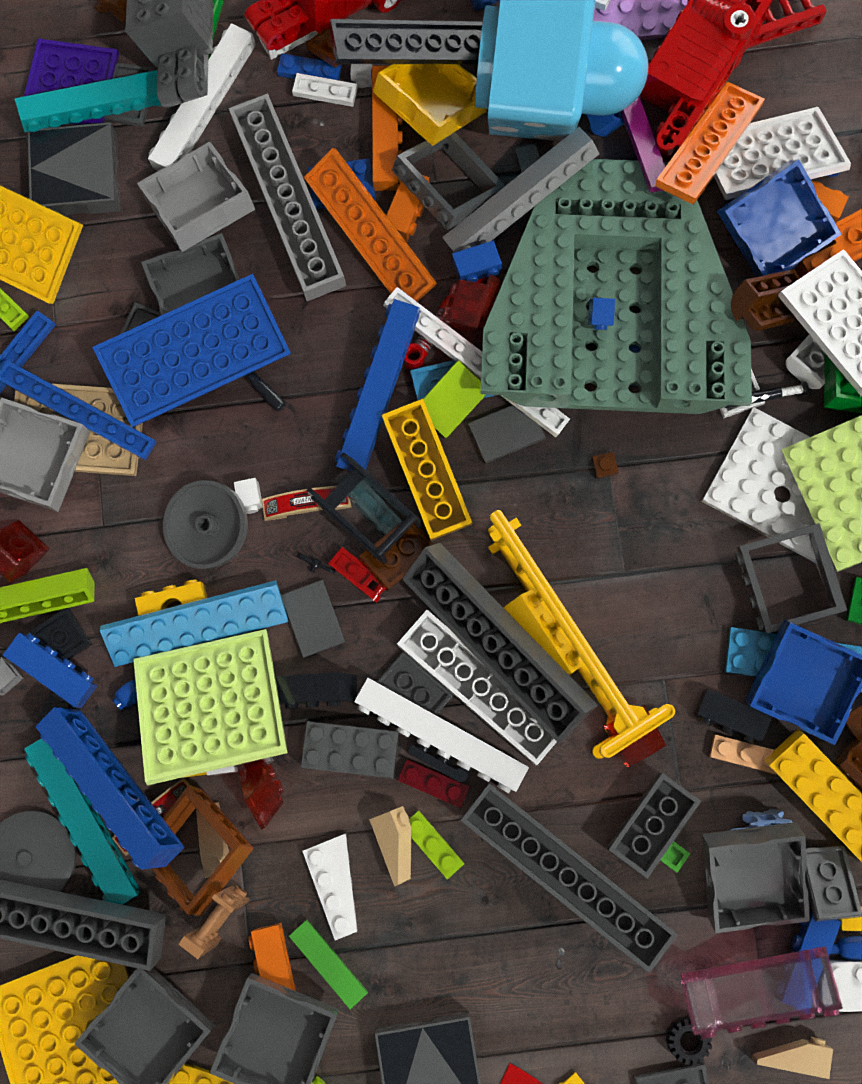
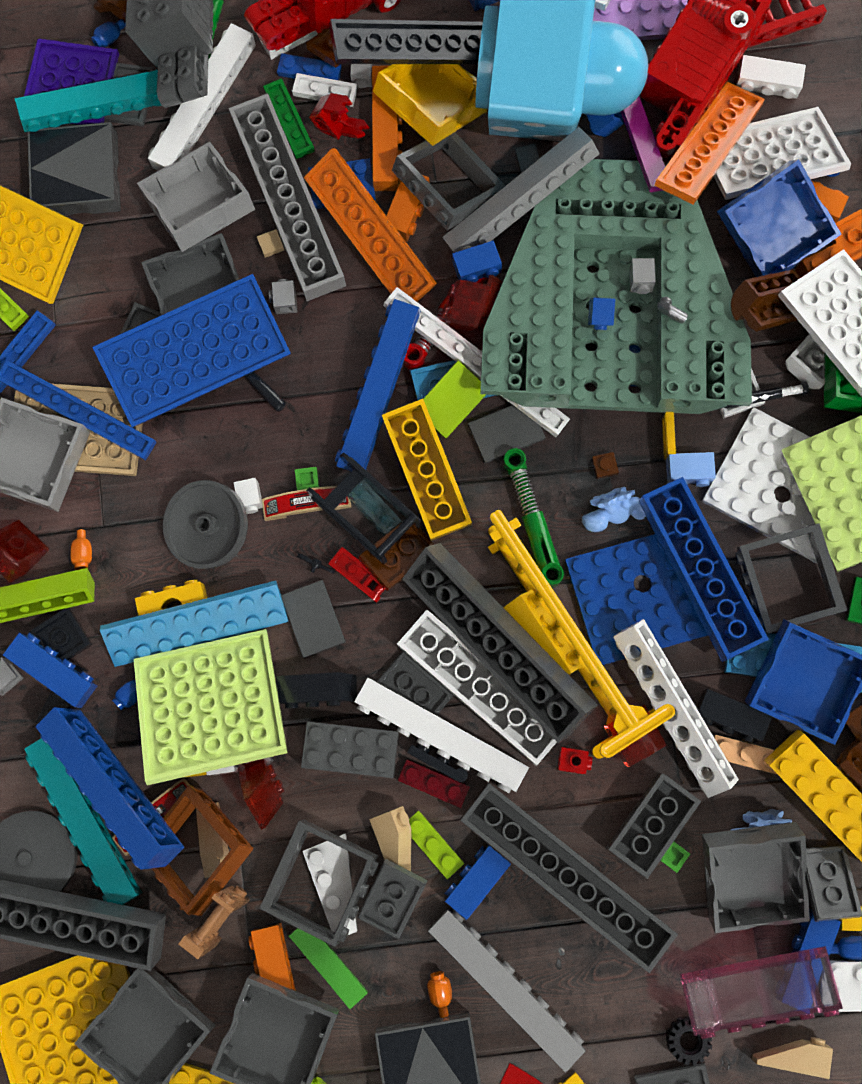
(81, 551): none -> orange plant
(107, 33): none -> blue plant
(270, 243): none -> tan tile
(283, 296): none -> light grey brick
(283, 871): none -> dark grey window
(289, 119): none -> green plate
(306, 478): none -> bright green plate
(331, 117): none -> red piece
(392, 899): none -> dark grey tile
(440, 992): none -> orange plant
(476, 881): none -> blue brick
(507, 990): none -> light grey brick
(533, 518): none -> green piece
(565, 760): none -> red brick
(611, 603): none -> blue plate
(615, 508): none -> light blue animal
(642, 275): none -> light grey brick
(666, 308): none -> flat silver arm
(668, 434): none -> yellow tile
(686, 714): none -> white brick
(693, 467): none -> light blue brick
(702, 569): none -> blue brick
(770, 76): none -> white brick

